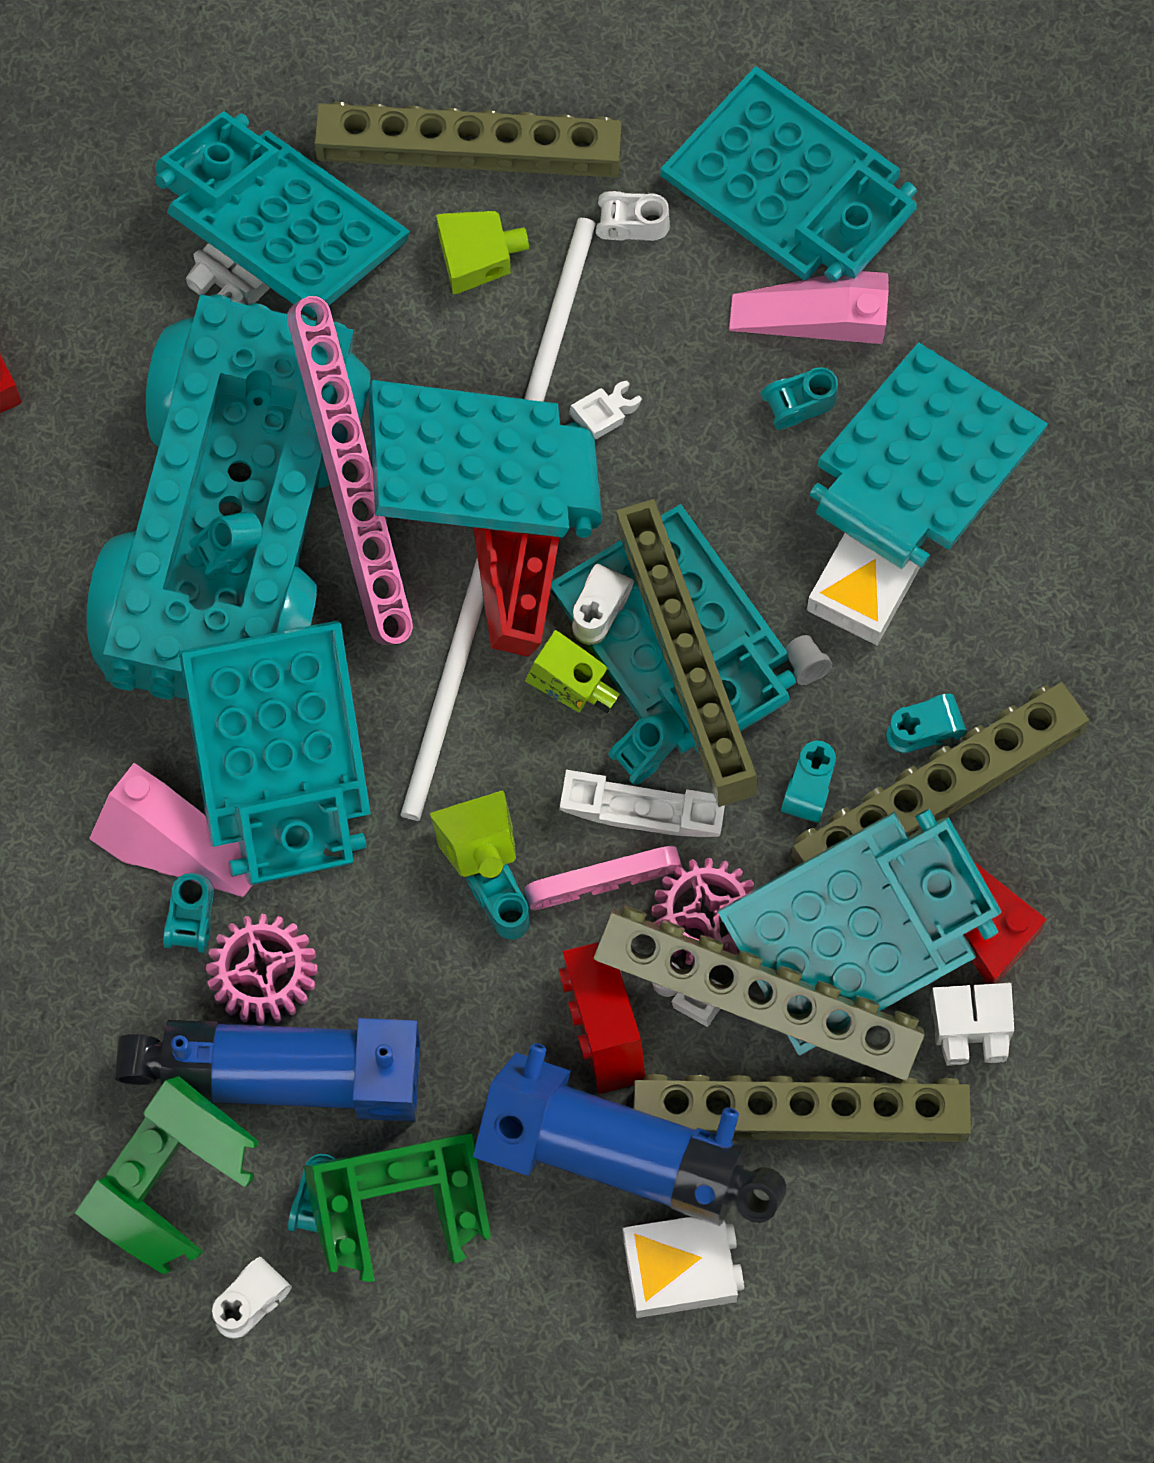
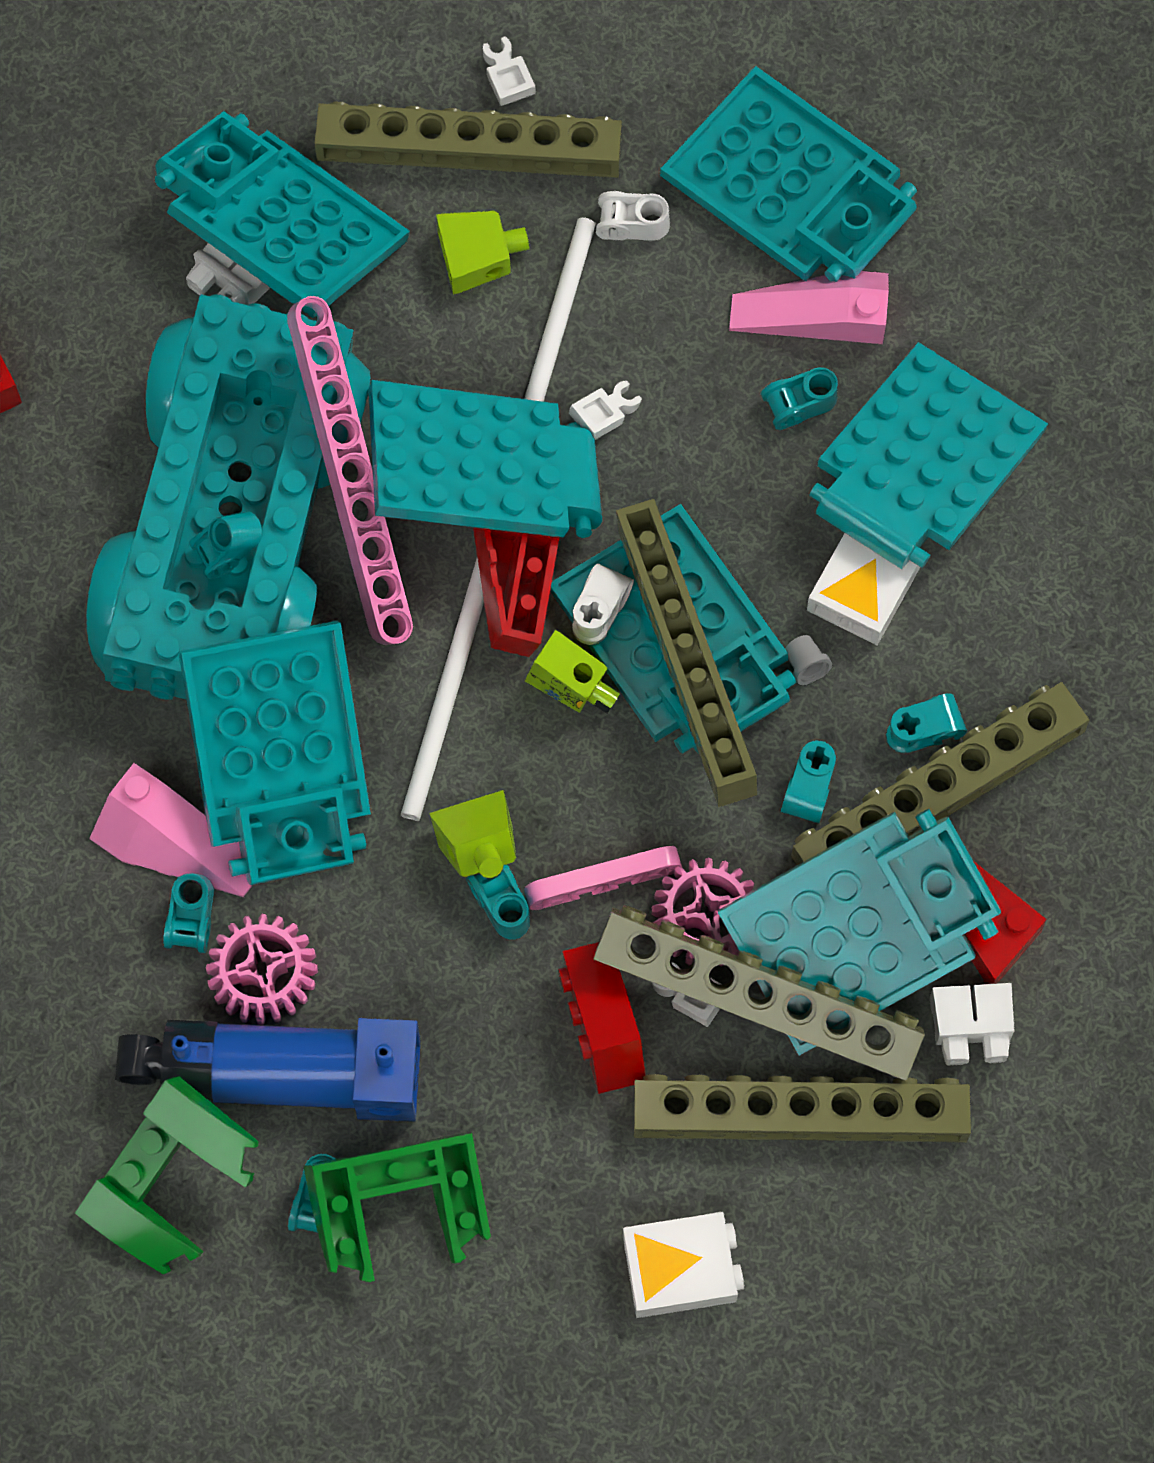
(253, 1295): white piece -> none
(506, 75): none -> white plate
(641, 747): teal piece -> none
(641, 808): white slope -> none
(693, 1171): blue piece -> none

